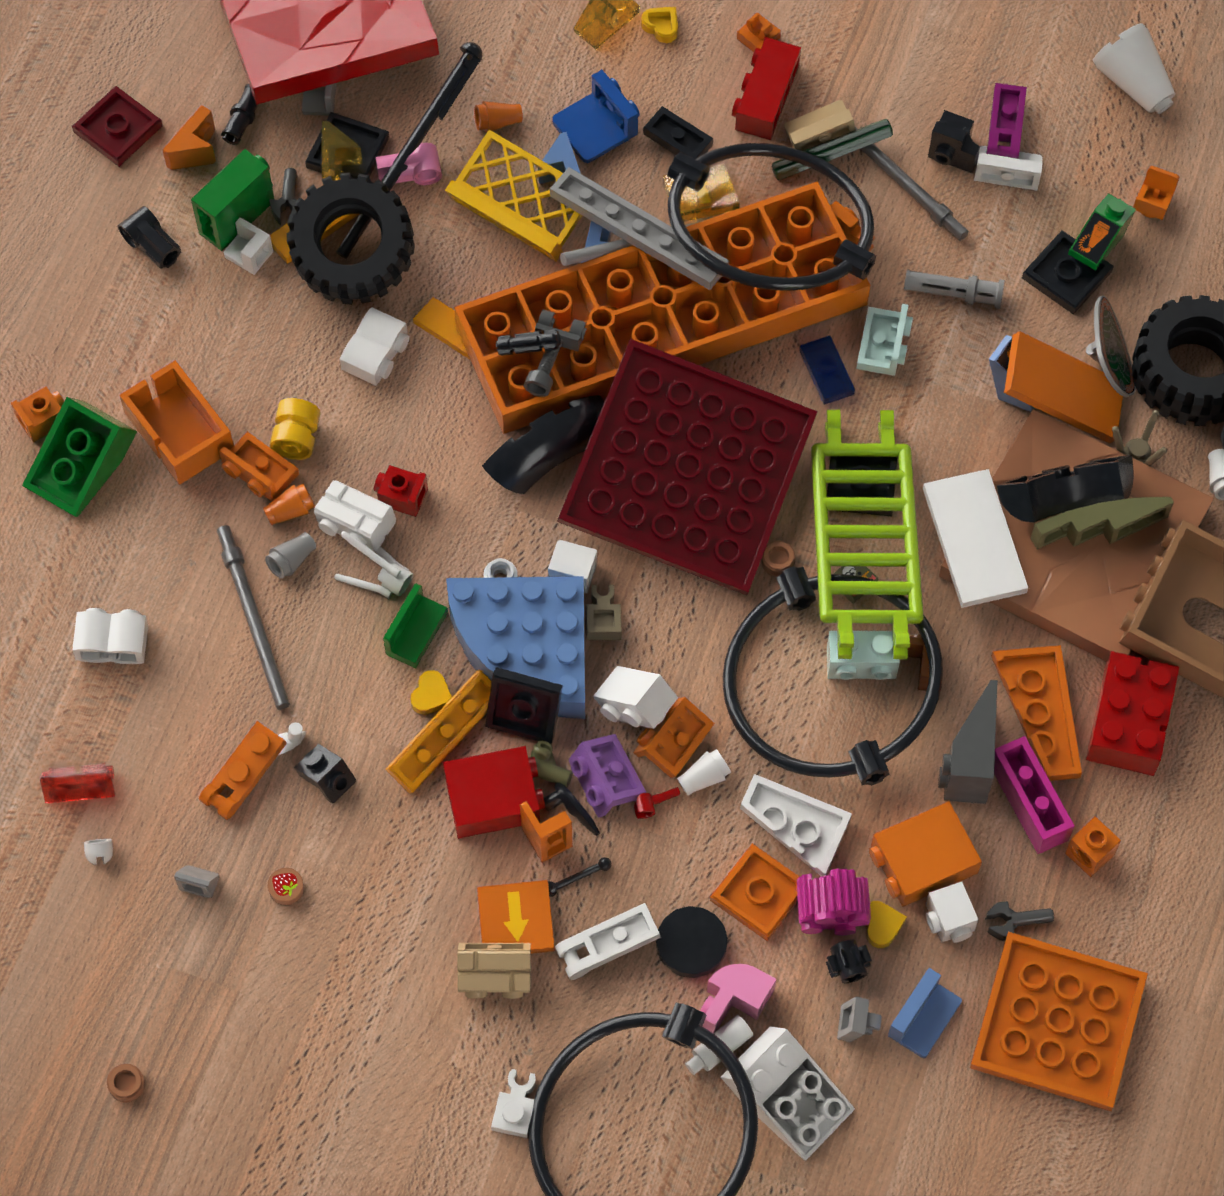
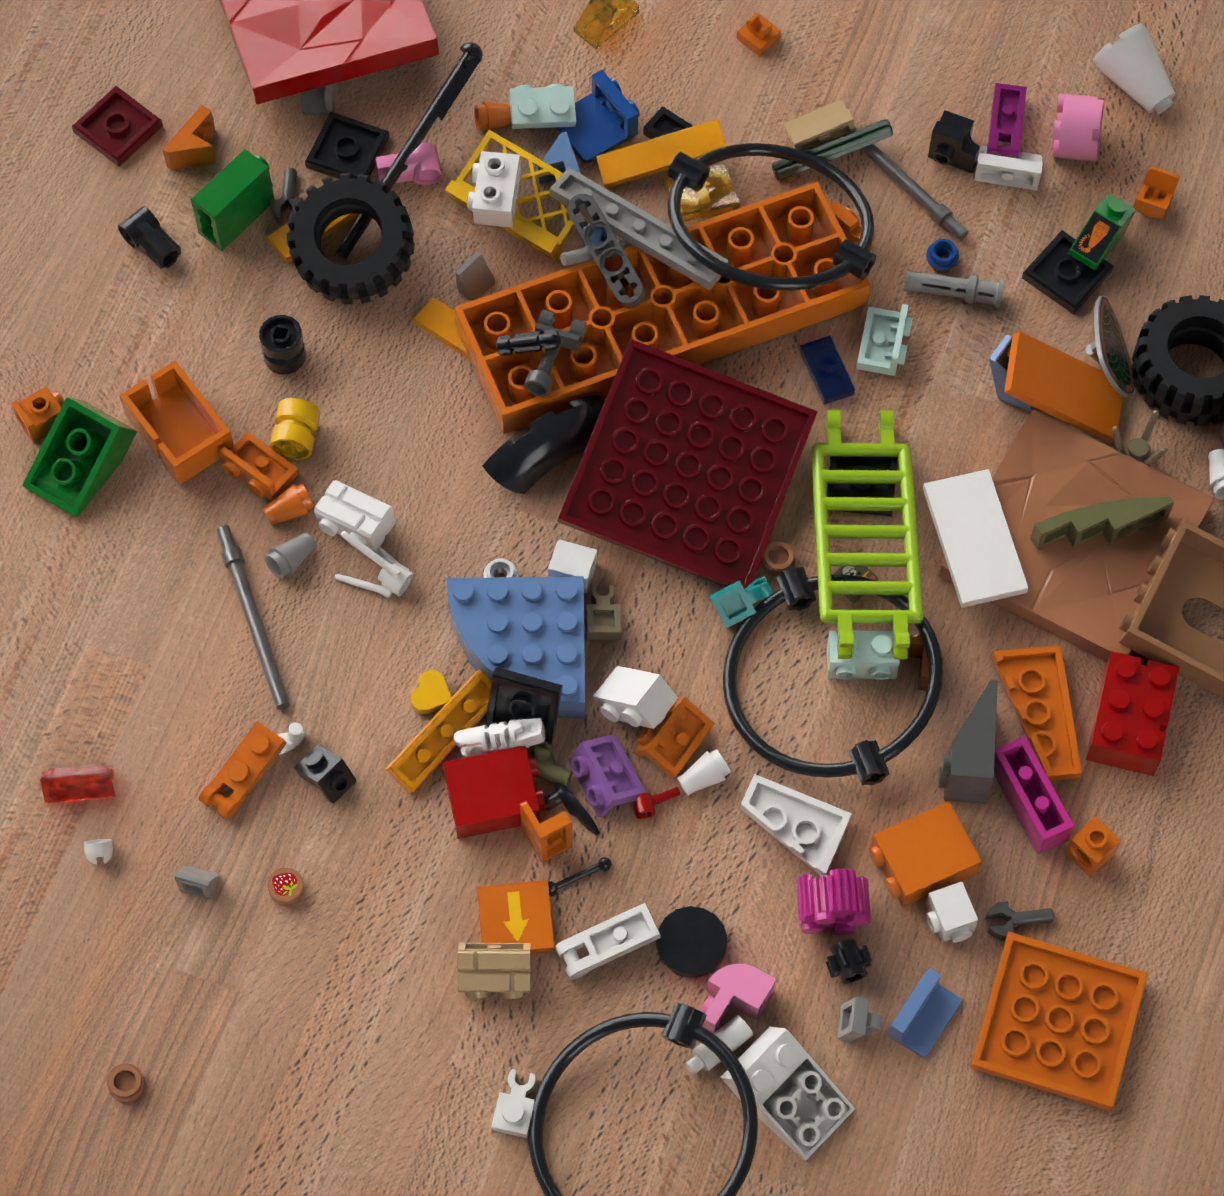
(110, 637): white brick -> none
(241, 116): black pin -> none
(249, 247): white panel -> none
(282, 344): none -> black wheel
(337, 151): clear yellow slope -> none
(374, 346): white brick -> none
(408, 496): red brick -> none
(414, 627): green panel -> none
(474, 277): none -> light grey slope
(496, 189): none -> white brick
(500, 736): none -> white hinge
(542, 106): none -> light aqua bracket
(604, 251): none -> dark grey beam
(658, 153): none -> light orange tile
(661, 23): yellow tile -> none
(736, 603): none -> teal plate
(758, 892): orange tile -> none
(766, 88): red brick -> none
(884, 924): yellow tile -> none
(945, 248): none -> blue plate
(1065, 490): black brick -> none
(1078, 127): none -> bright pink brick

